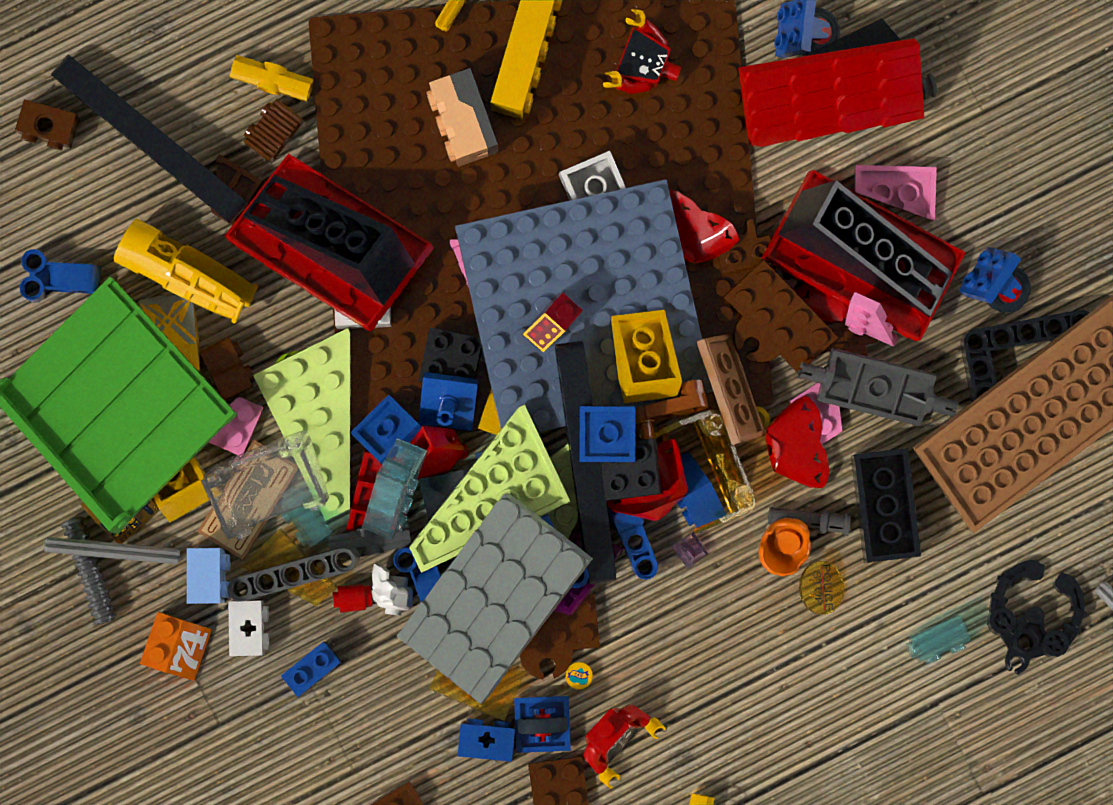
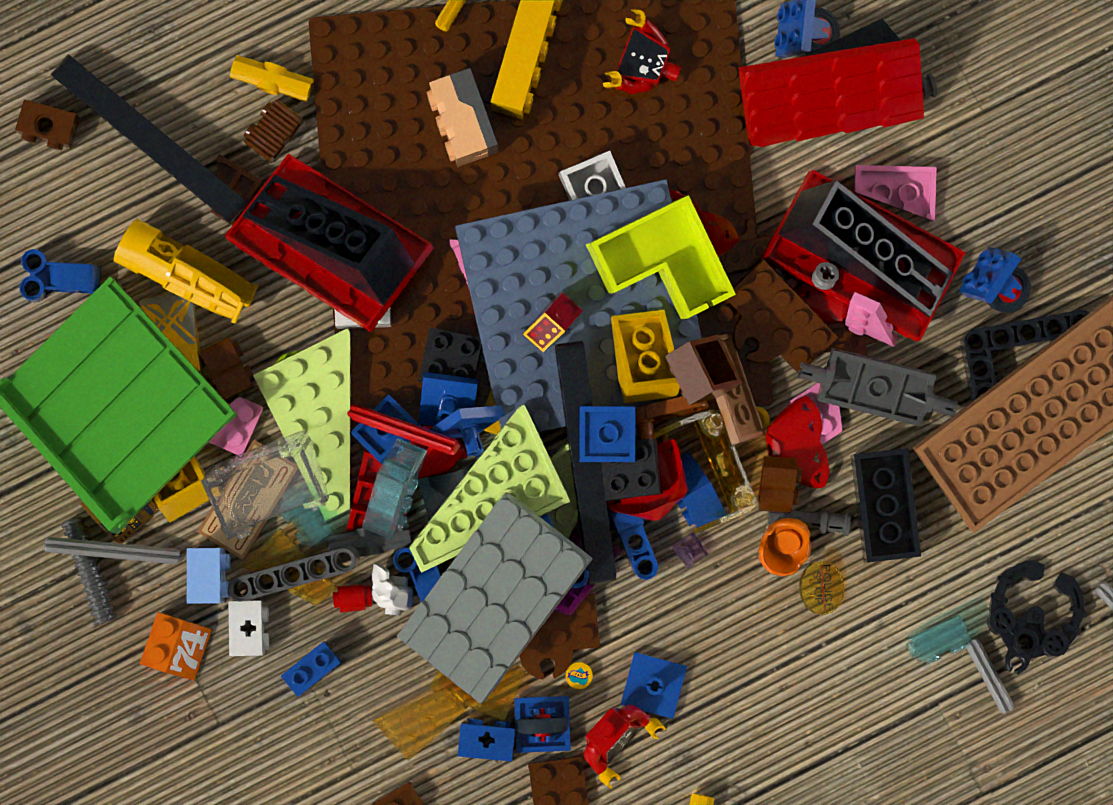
(403, 429): none -> red axle
(419, 722): none -> clear yellow wing
(468, 423): none -> blue tile
(653, 685): none -> blue tile
(666, 243): none -> neon yellow piece
(703, 369): none -> reddish brown piece
(778, 484): none -> reddish brown brick
(822, 283): none -> light grey bush
(990, 676): none -> light grey axle

